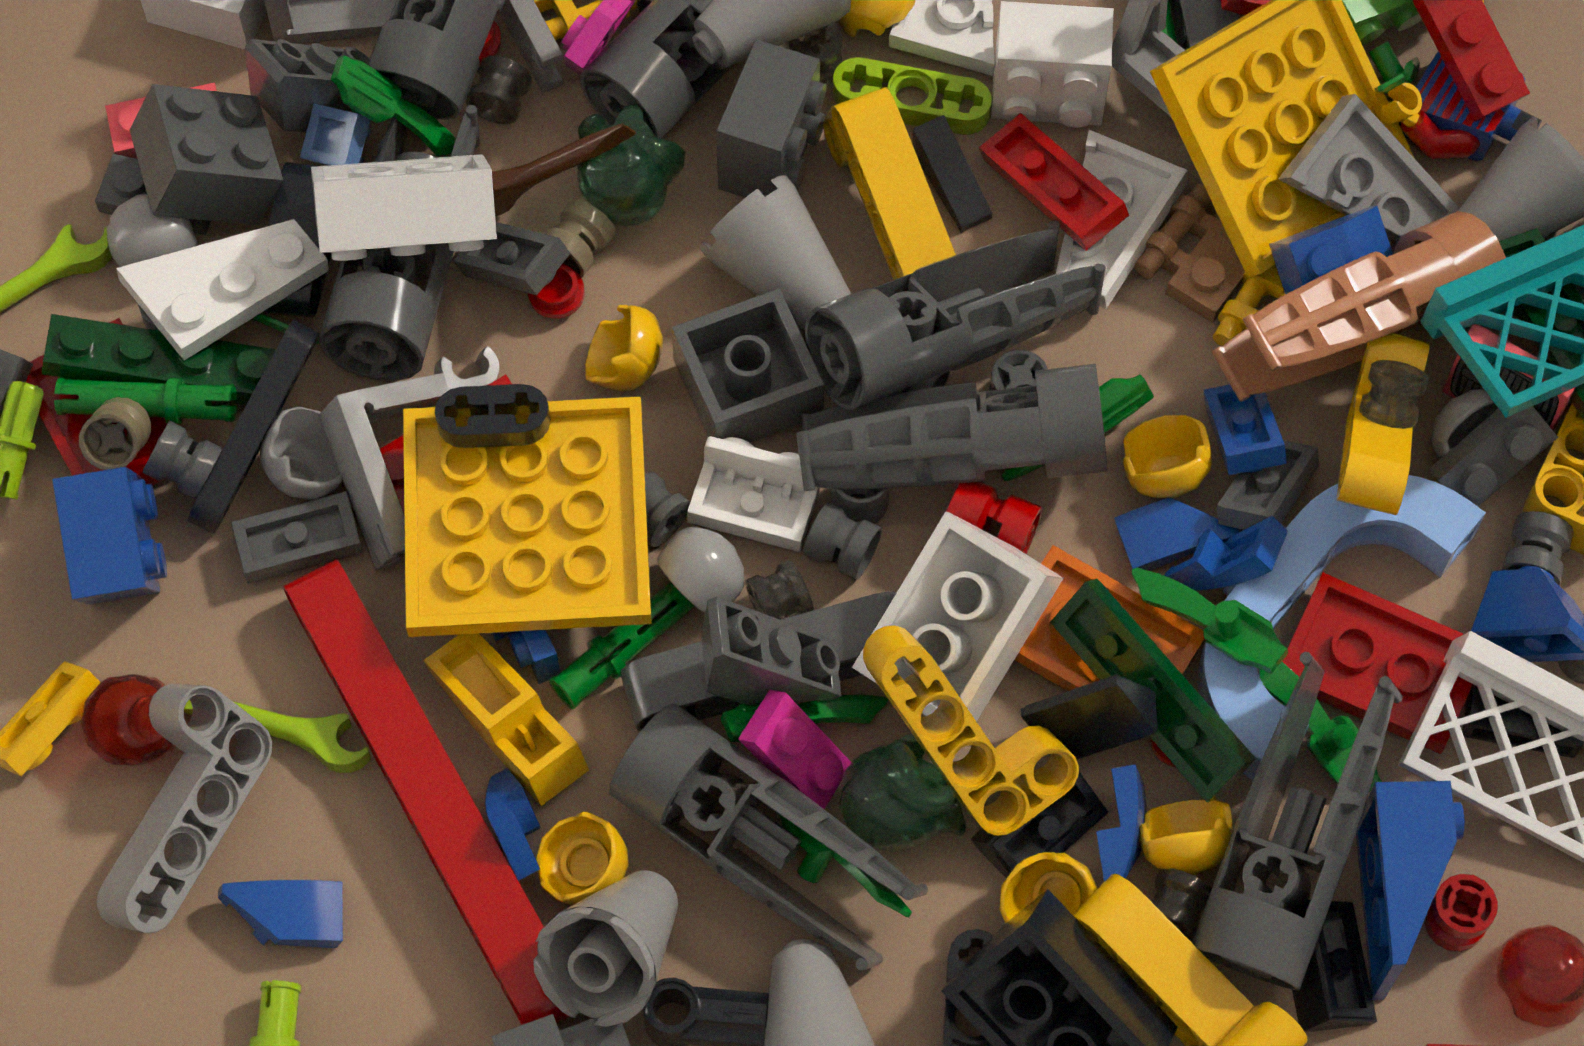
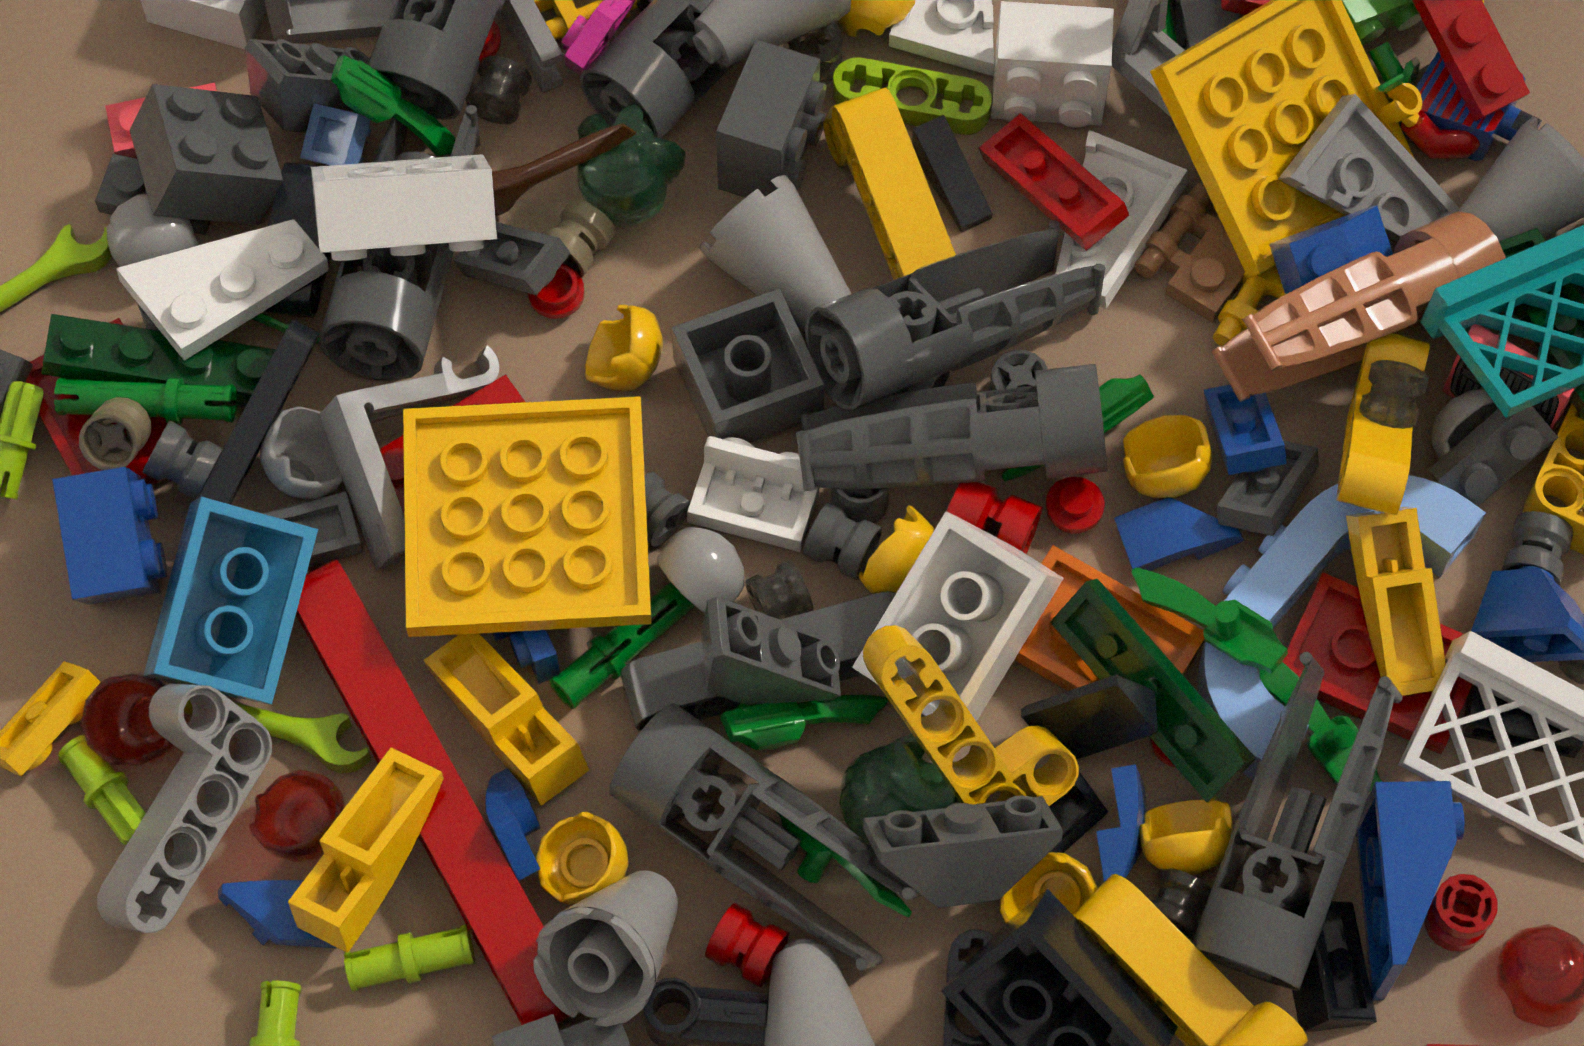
(103, 788): none -> lime axle
(231, 600): none -> dark azure slope
(296, 815): none -> clear red hair
(366, 850): none -> yellow slope
(409, 958): none -> lime pin
(492, 415): black beam -> none
(746, 944): none -> red wheel
(794, 747): dark pink plate -> none
(897, 554): none -> yellow hair
(965, 849): none -> dark grey slope
(1075, 504): none -> red plate
(1233, 562): blue slope -> none
(1398, 598): none -> yellow slope

